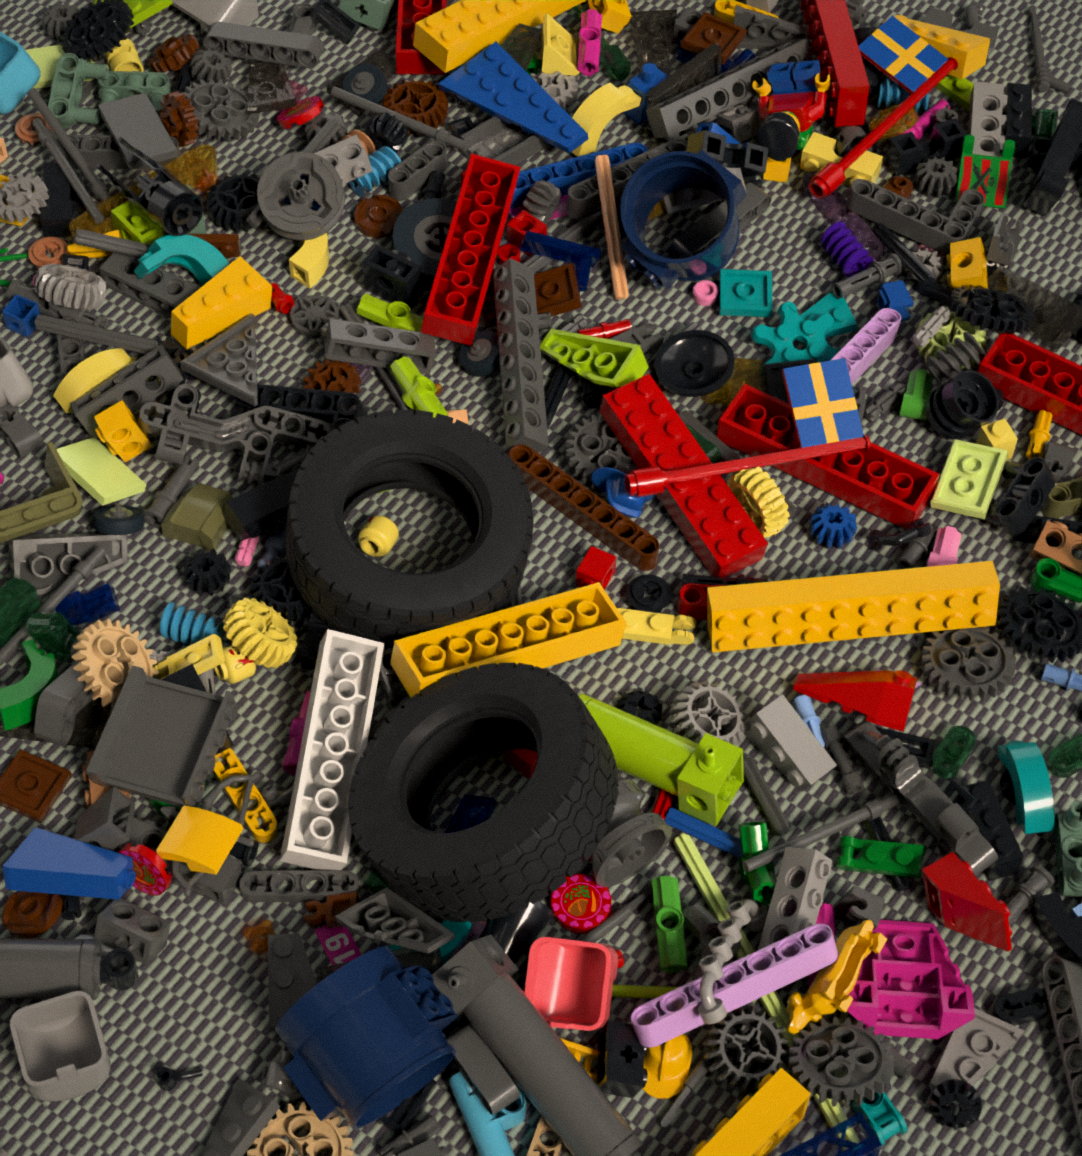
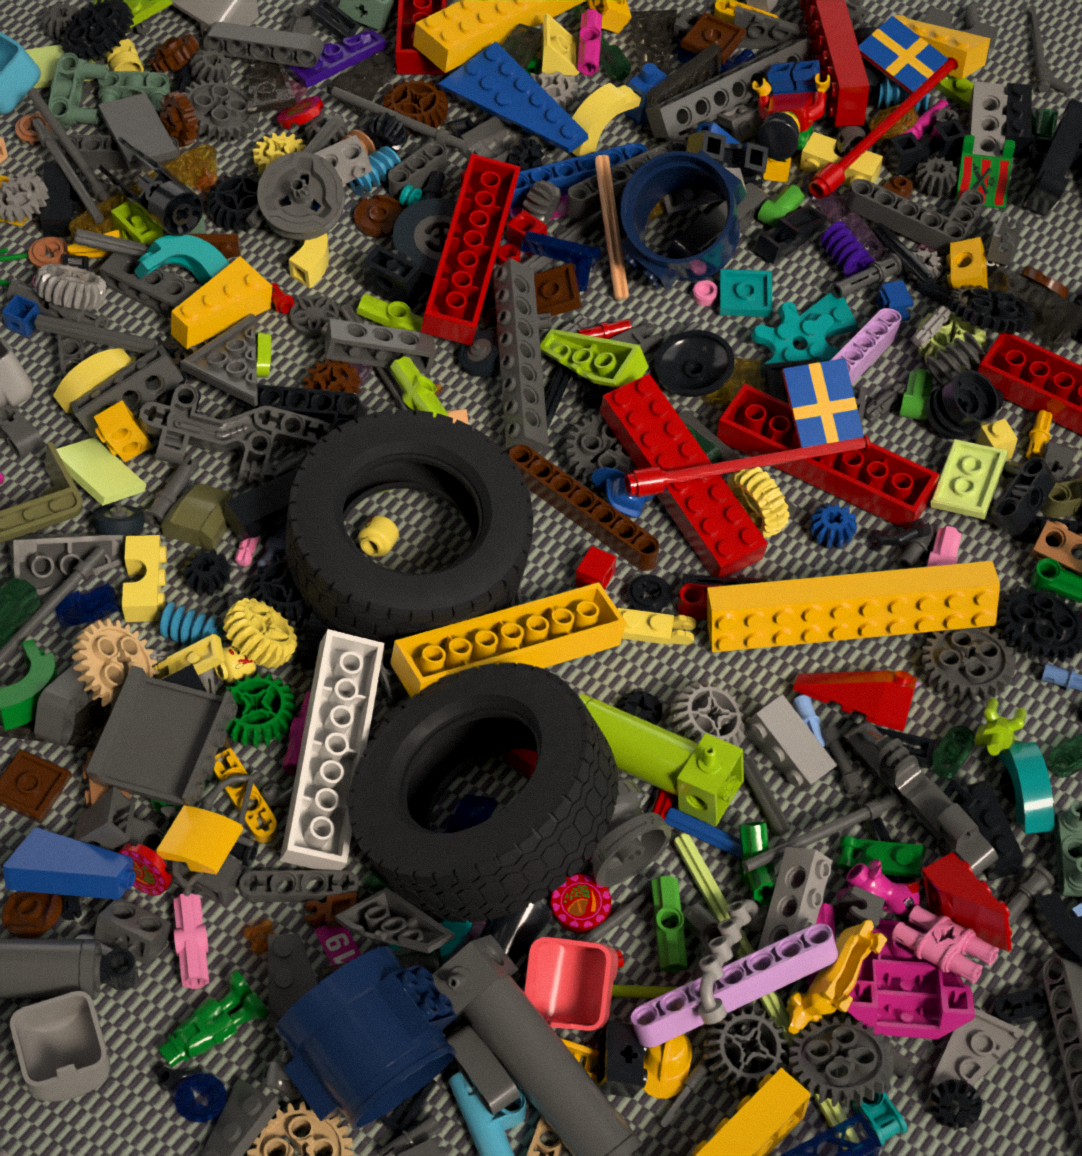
(53, 633): clear green piece -> none
(144, 598): none -> light yellow arch
(191, 941): none -> bright pink piece
(202, 1085): none -> clear blue gear
(211, 1023): none -> green piece
(258, 720): none -> green gear
(263, 352): none -> lime beam
(275, 148): none -> light yellow gear
(339, 57): none -> dark purple wing
(366, 82): black wheel -> none
(410, 195): none -> teal bush
(521, 151): none -> black gear
(784, 203): none -> bright green piece
(789, 233): none -> black slope
(899, 897): none -> dark pink animal
(945, 944): none -> bright pink pin
(998, 731): none -> lime plant
(1046, 282): none -> reddish brown tile

